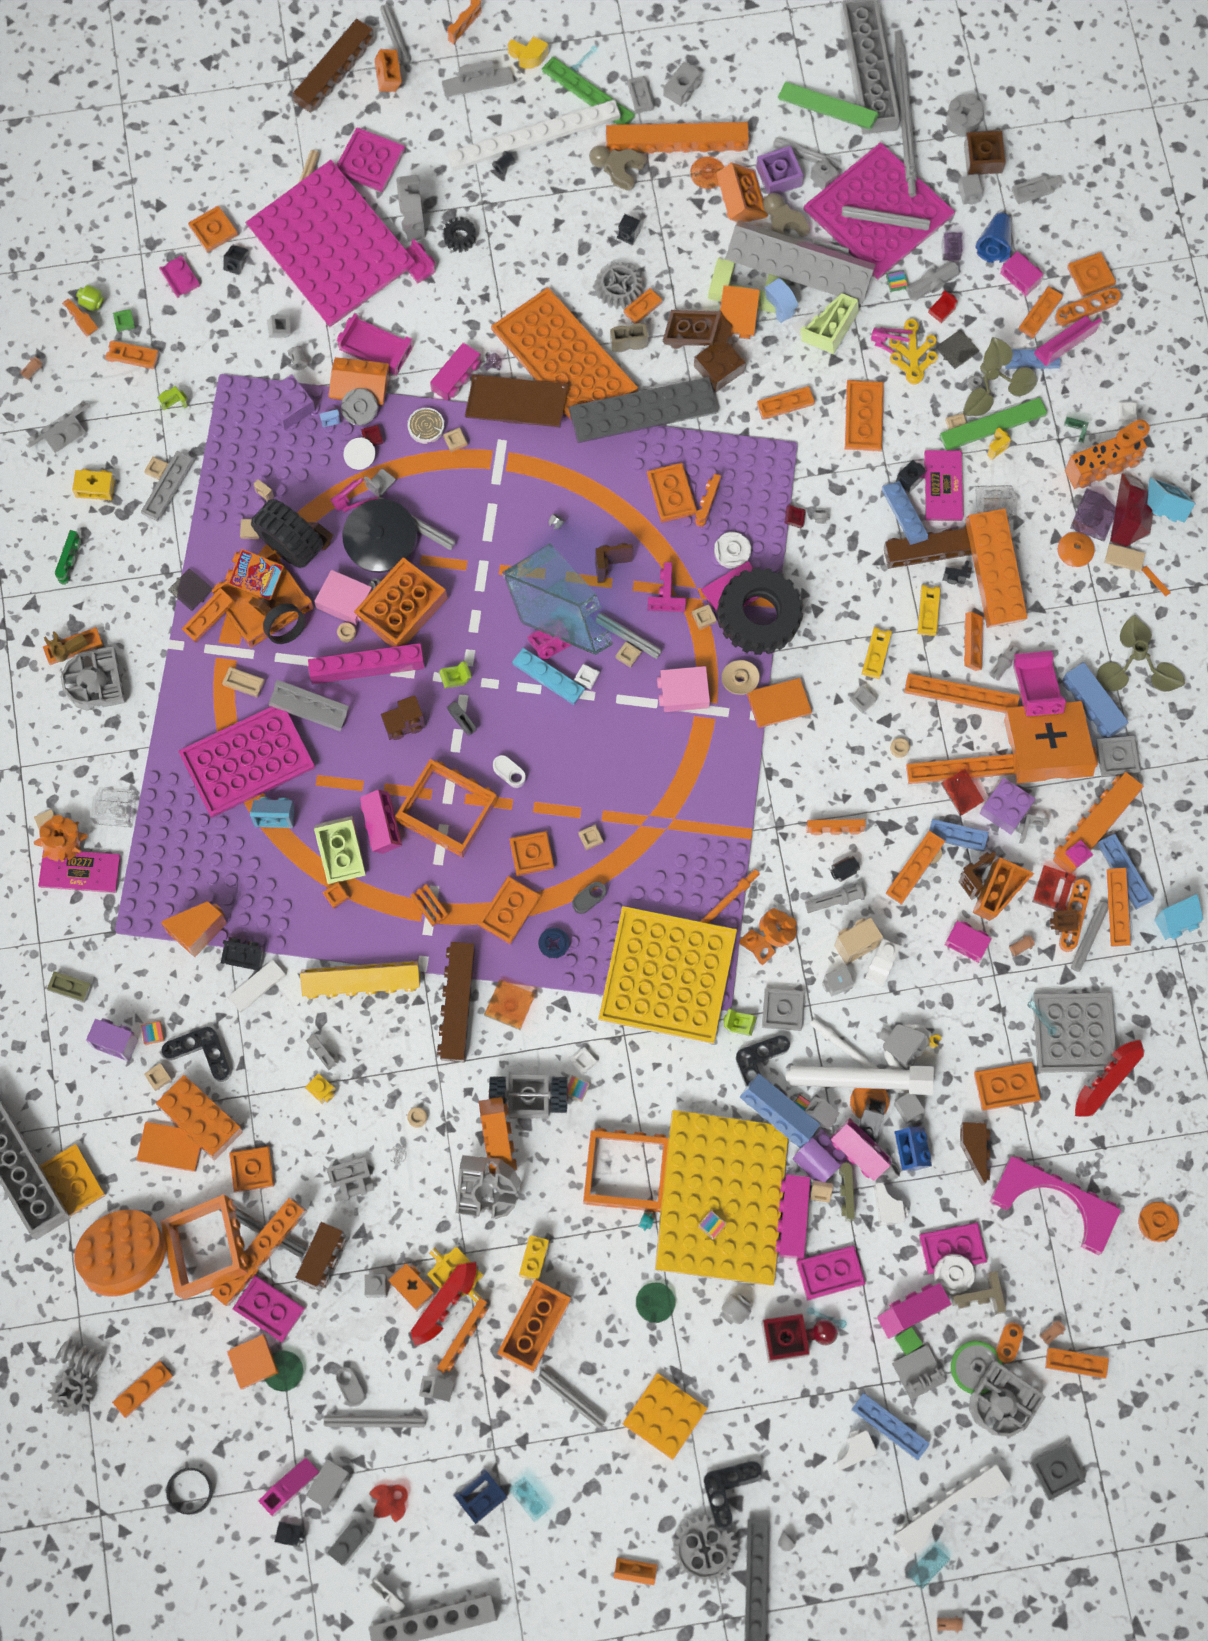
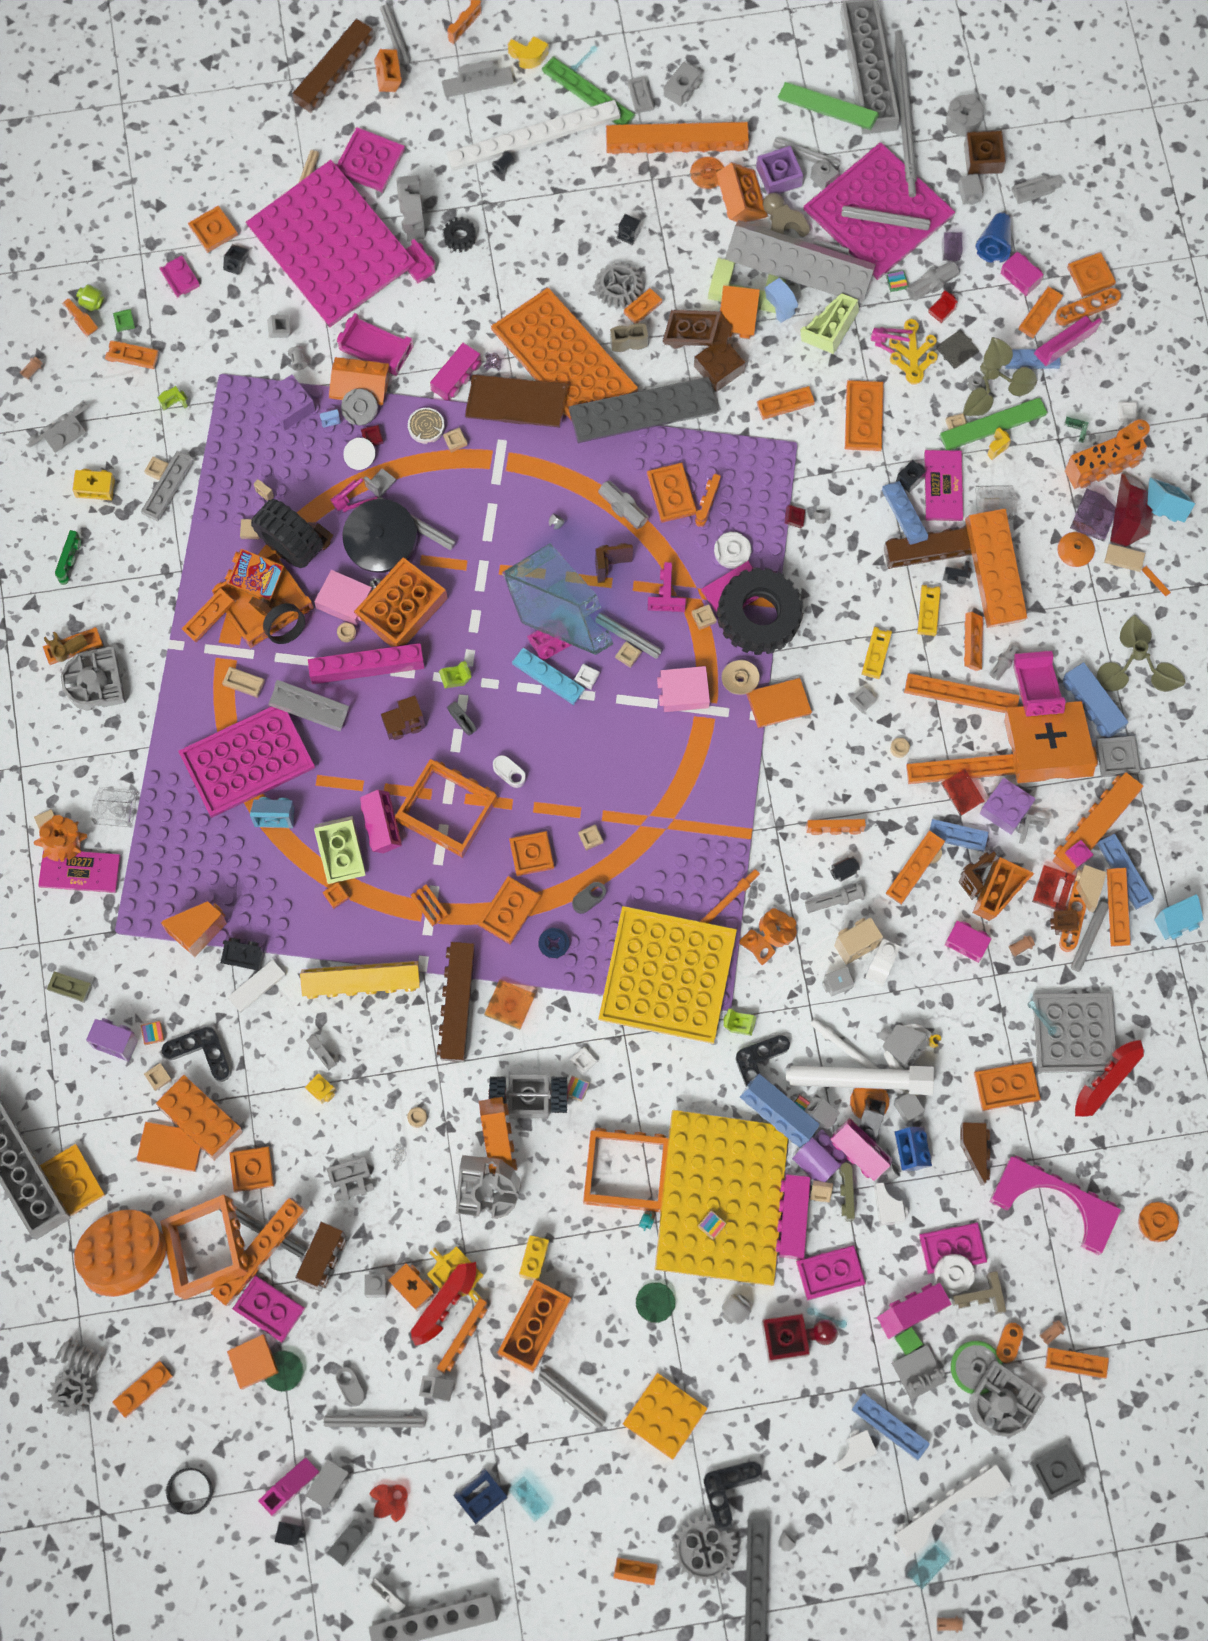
(190, 589): clear smoke piece -> none
(616, 163): dark tan piece -> none
(623, 504): none -> light grey piece
(782, 1009): light grey plate -> none
(1090, 885): none -> tan slope

